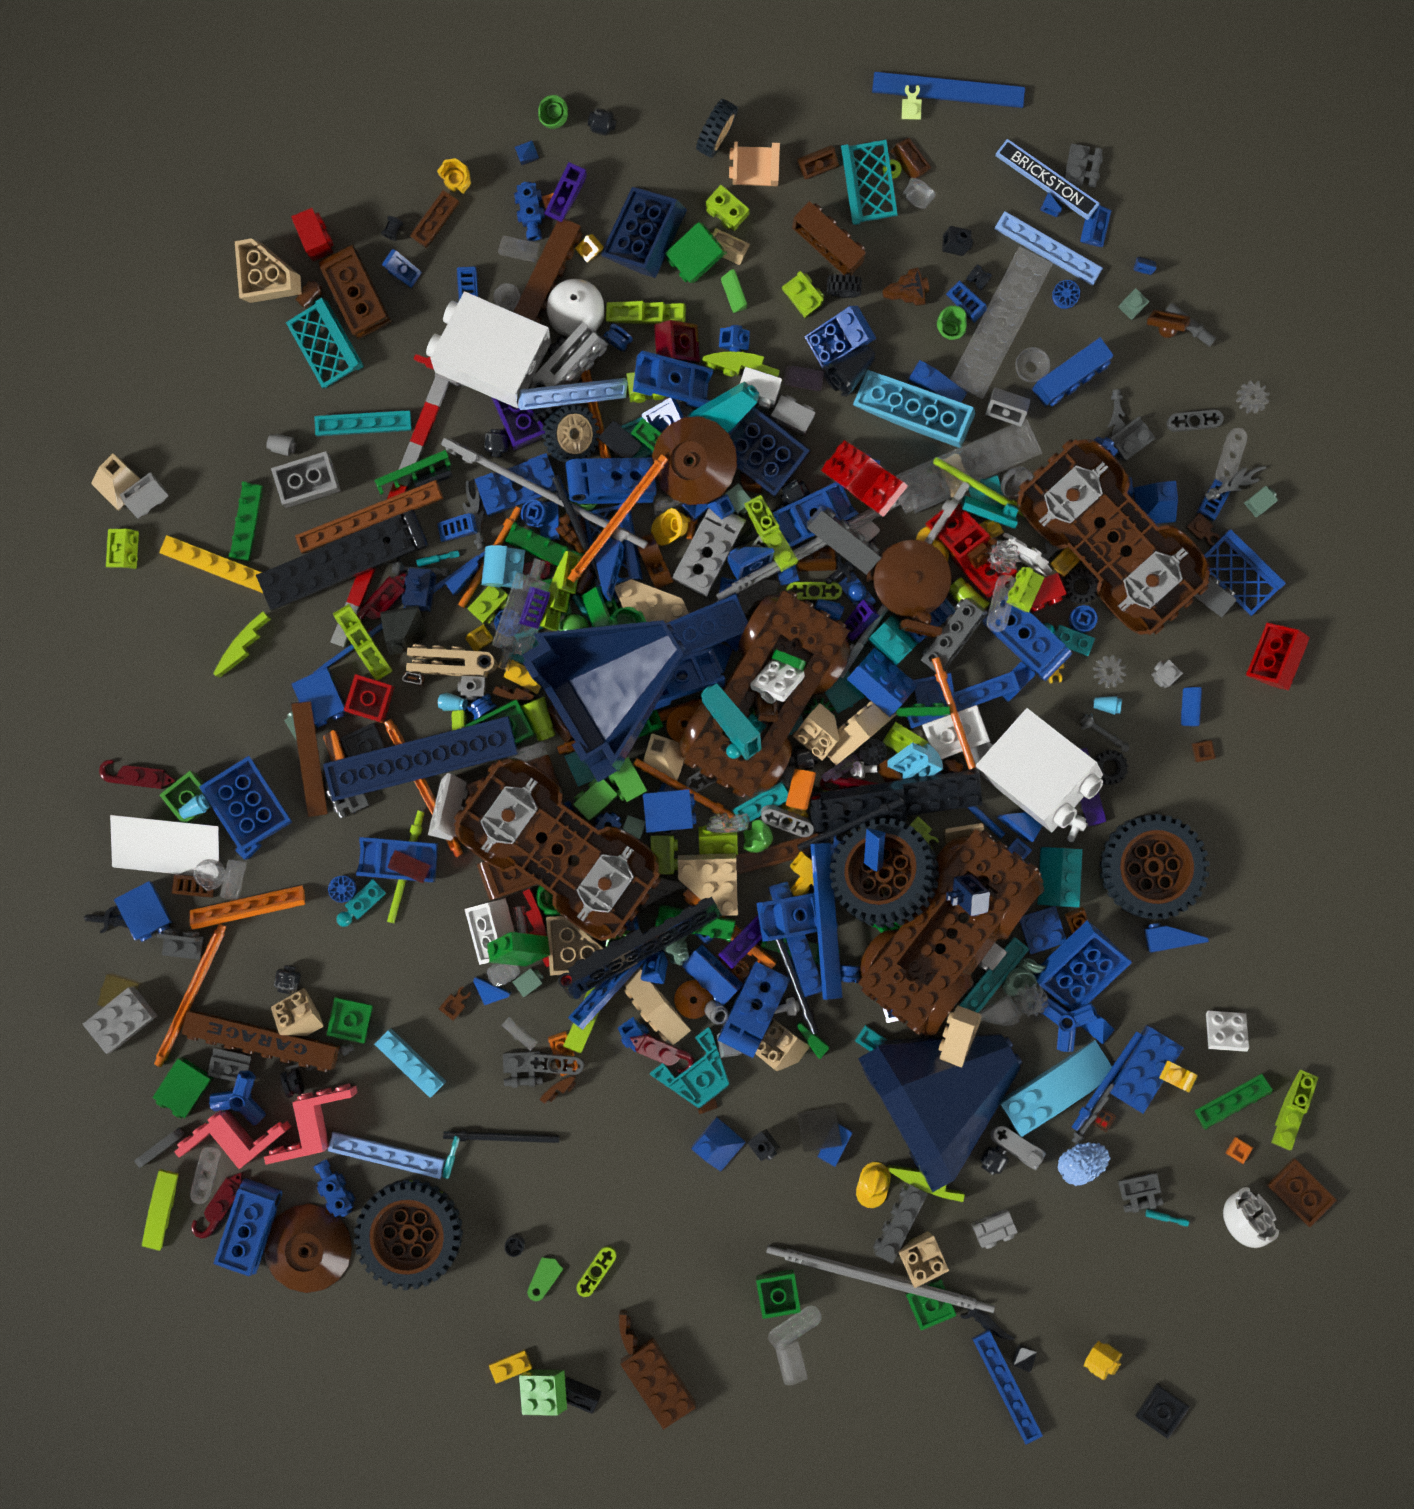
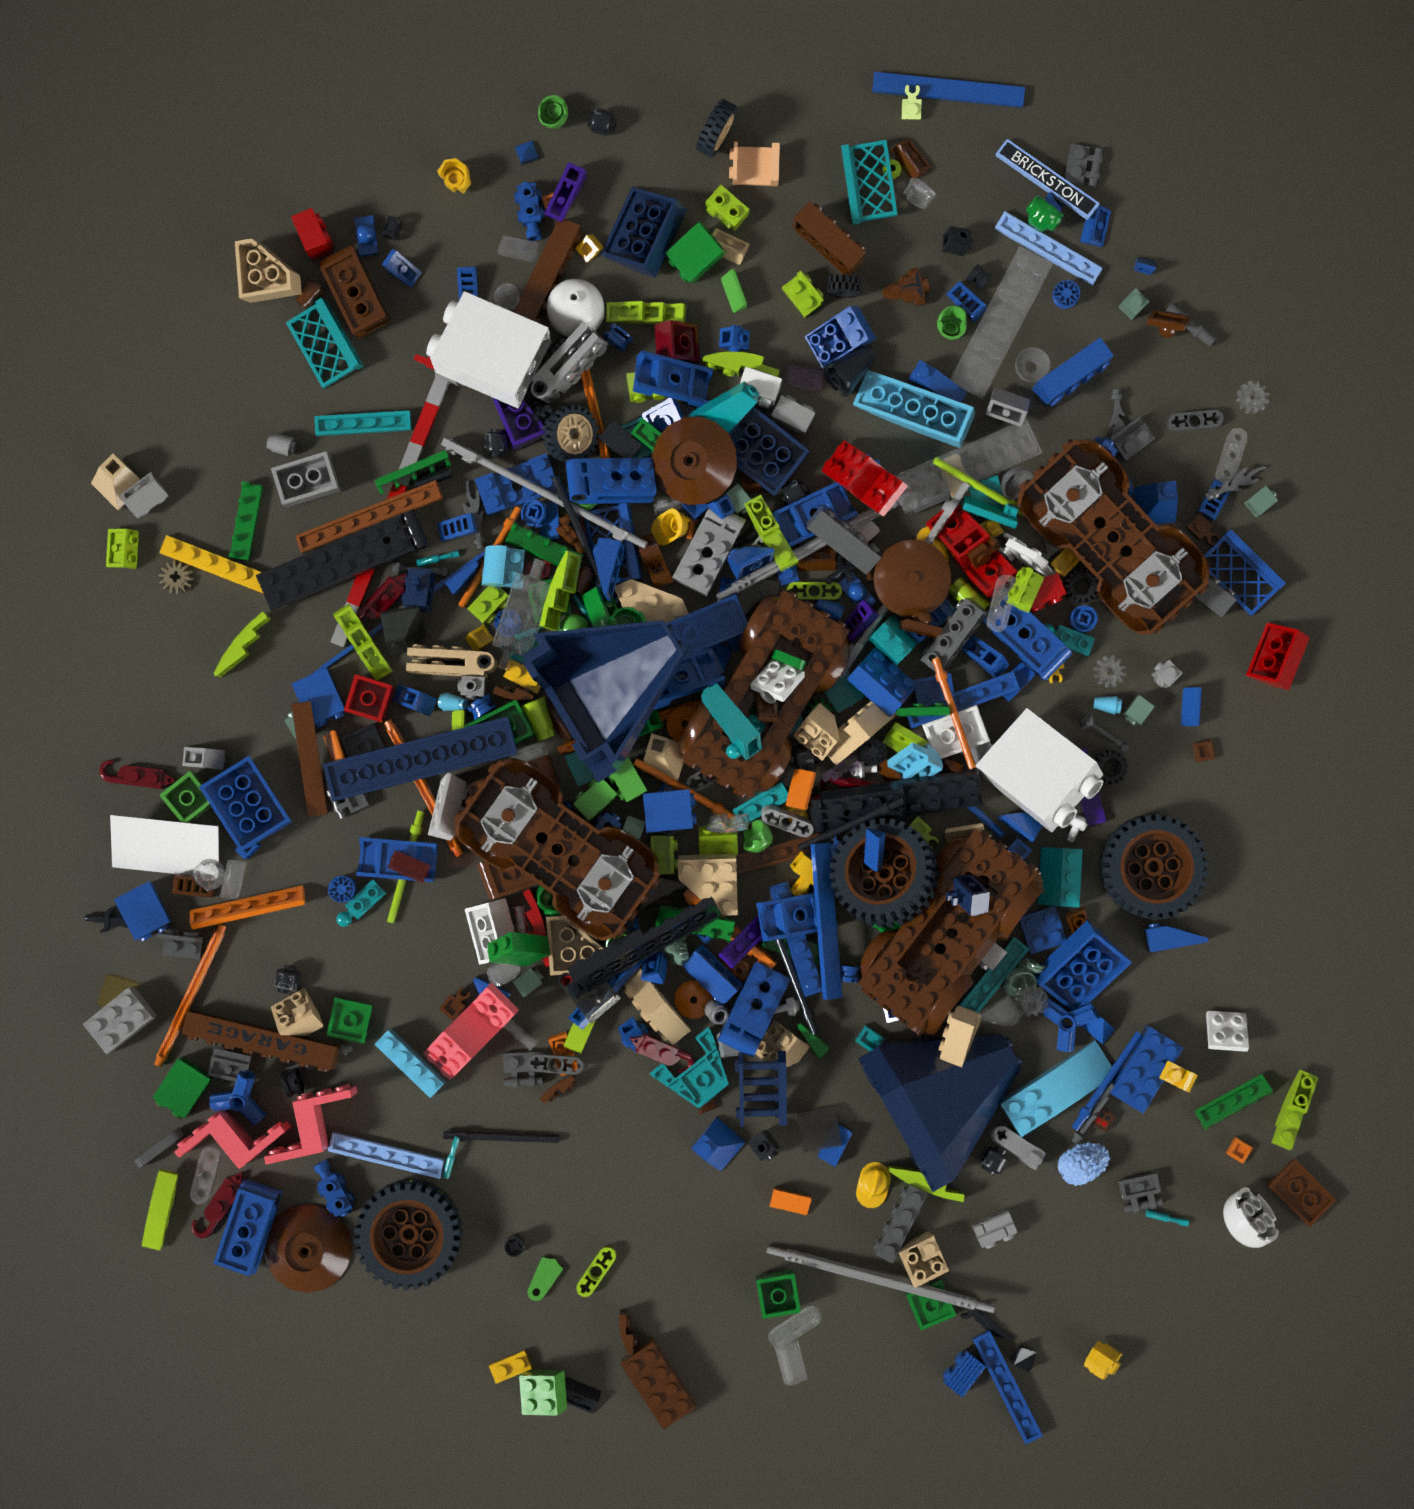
(169, 582): none -> dark tan gear
(195, 806): medium azure cone -> none
(203, 758): none -> light grey slope
(366, 236): none -> blue tile
(413, 678): reddish brown piece -> none
(414, 700): none -> blue slope
(434, 219): reddish brown plate -> none
(470, 1031): none -> coral bracket
(543, 602): dark purple slope -> none
(572, 393): light blue tile -> none
(597, 1001): none -> clear smoke plate
(617, 518): orange piece -> none
(778, 1081): none -> dark blue fence
(790, 1201): none -> orange slope
(818, 162): reddish brown slope -> none
(963, 1372): none -> blue brick
(985, 656): none -> blue slope
(1004, 556): clear gear -> none
(1043, 215): none -> green hair
(1137, 711): none -> sand green brick
(1162, 1411): black tile -> none

